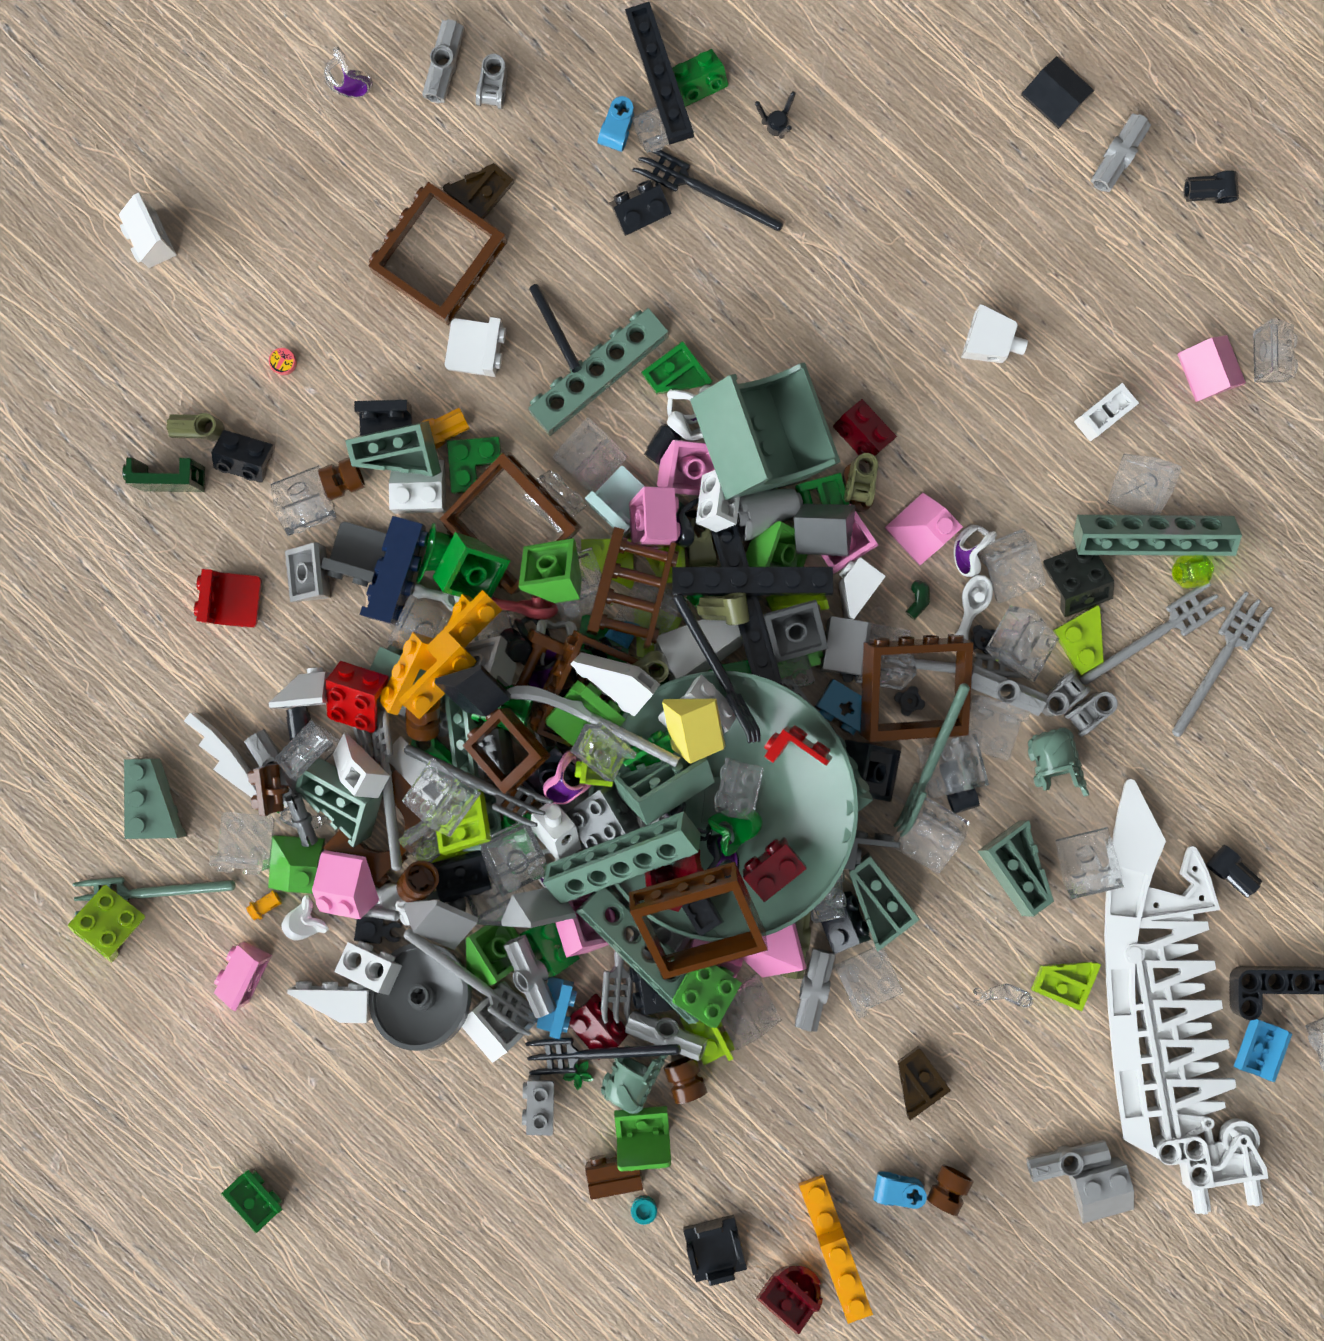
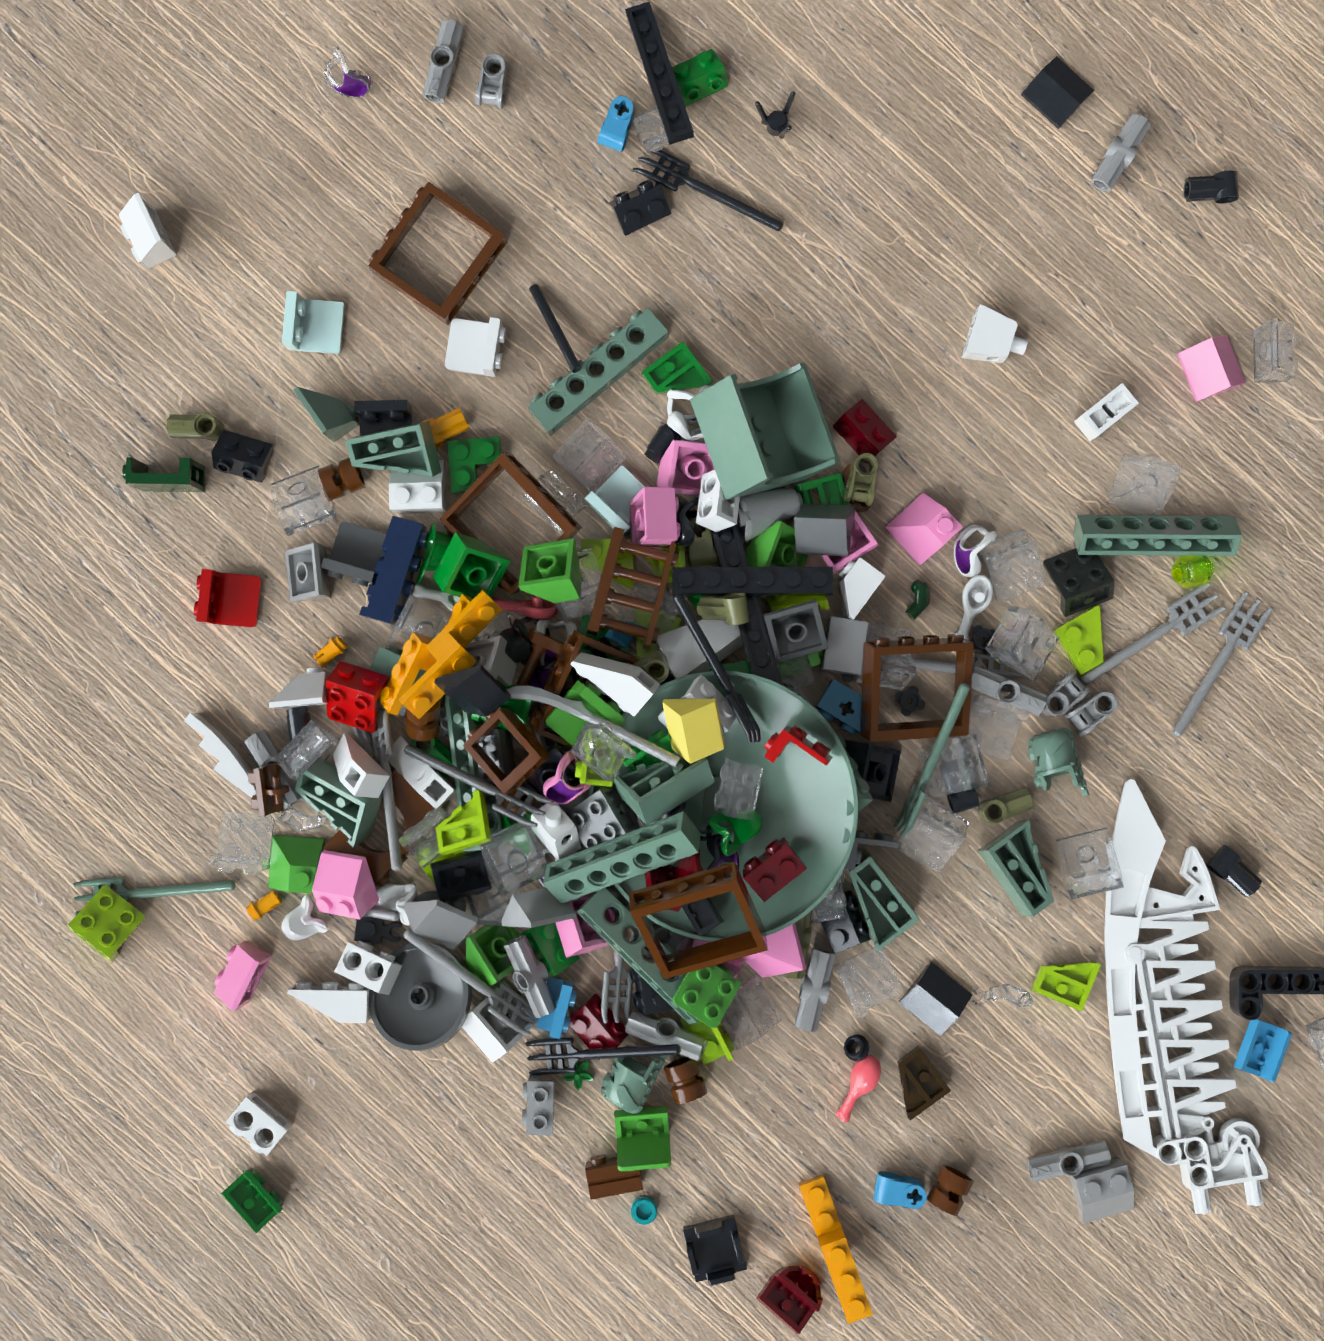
(148, 802): sand green wedge -> none
(263, 1117): none -> white brick
(282, 361): tile -> none
(301, 819): dark grey pin -> none
(312, 324): none -> light aqua bracket
(329, 413): none -> sand green slope
(330, 651): none -> light orange pin
(417, 881): reddish brown wheel -> none
(440, 798): clear bracket -> none
(481, 189): dark brown wing -> none
(851, 1044): none -> black plate
(862, 1080): none -> coral piece
(936, 999): none -> black slope
(1007, 805): none -> olive piece

